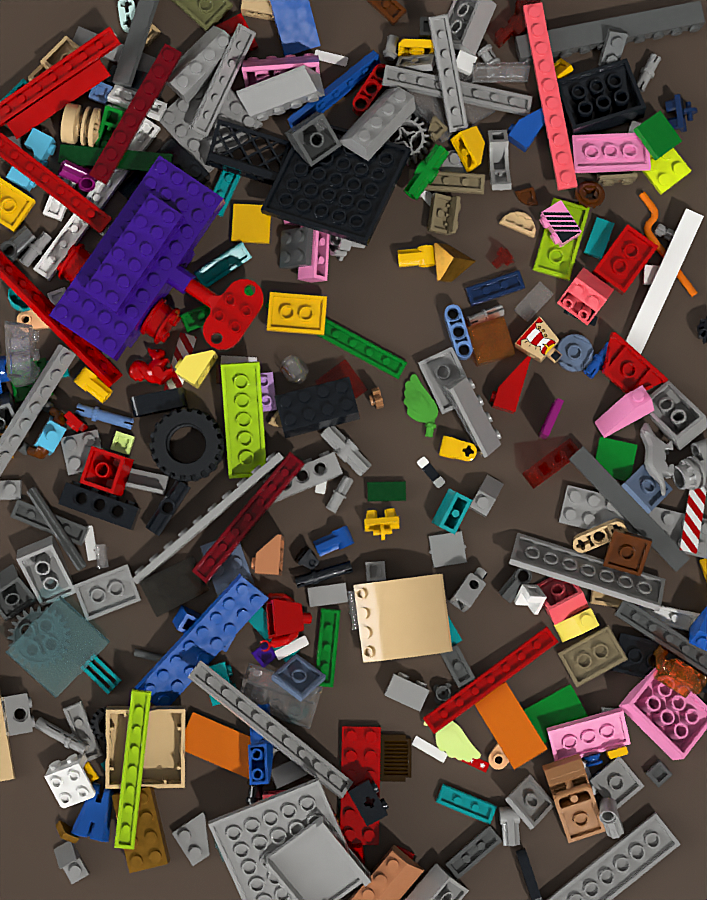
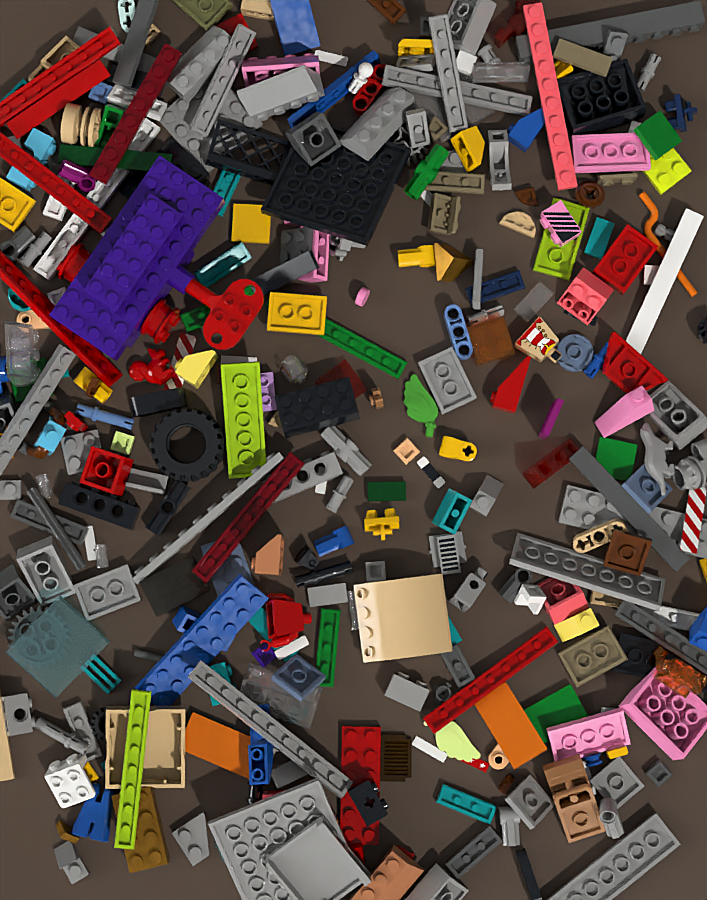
(44, 486): none -> clear pin
(93, 387): none -> reddish brown tile
(286, 272): none -> black tile
(362, 296): none -> bright pink tile
(365, 70): none -> white axle
(391, 47): light grey pin -> none
(406, 451): none -> light nougat tile
(417, 127): none -> light grey slope
(448, 554): none -> tile
(473, 416): light grey slope -> none
(477, 284): none -> light grey tile
(504, 257): clear red brick -> none
(506, 783): none -> reddish brown tile
(582, 57): none -> dark tan tile

